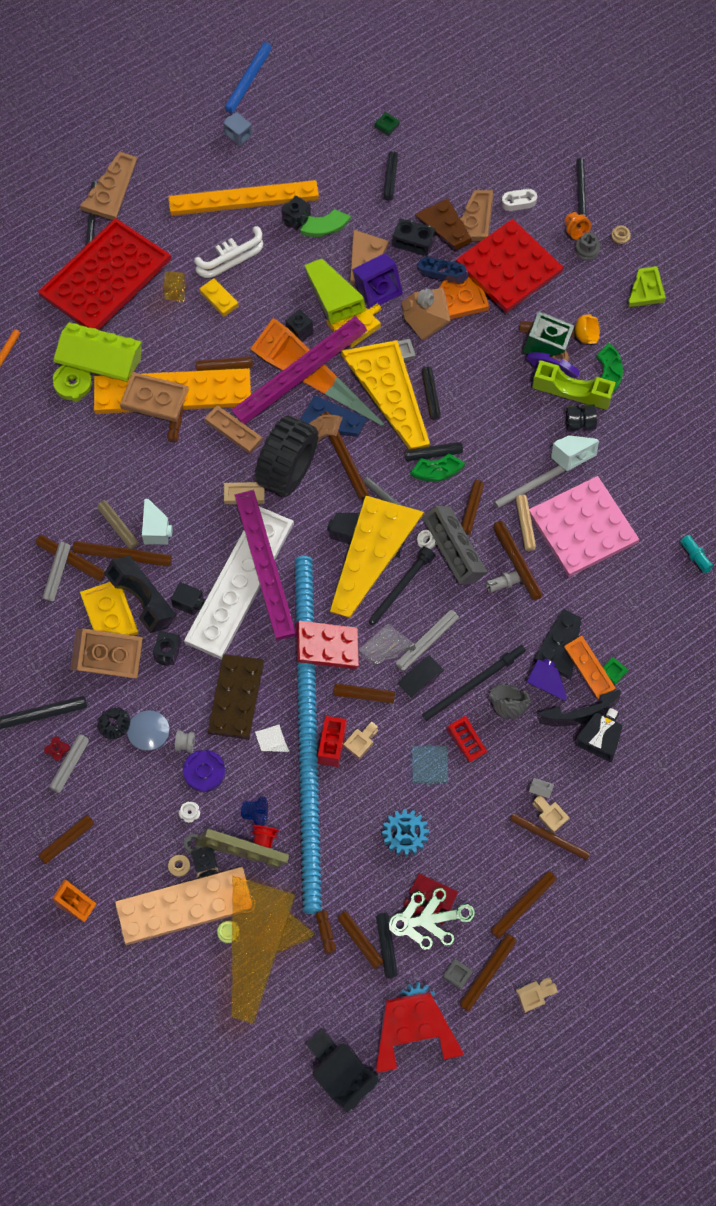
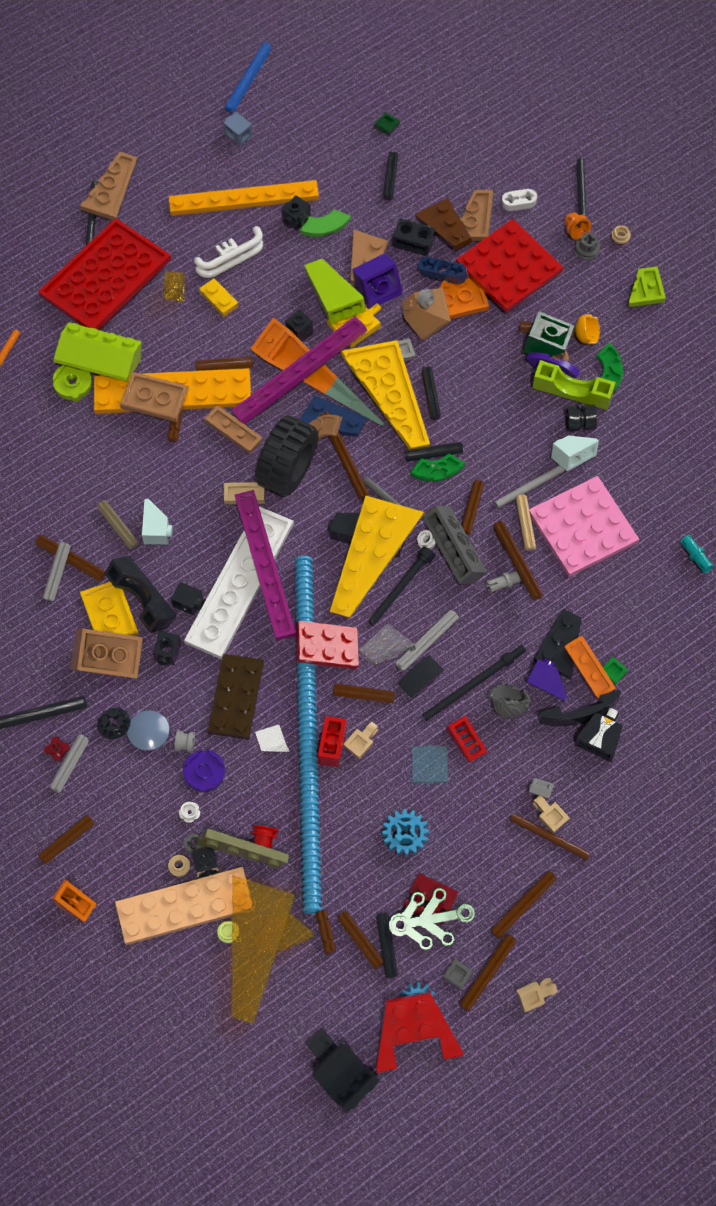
(118, 552): reddish brown axle -> none
(255, 811): clear blue piece -> none

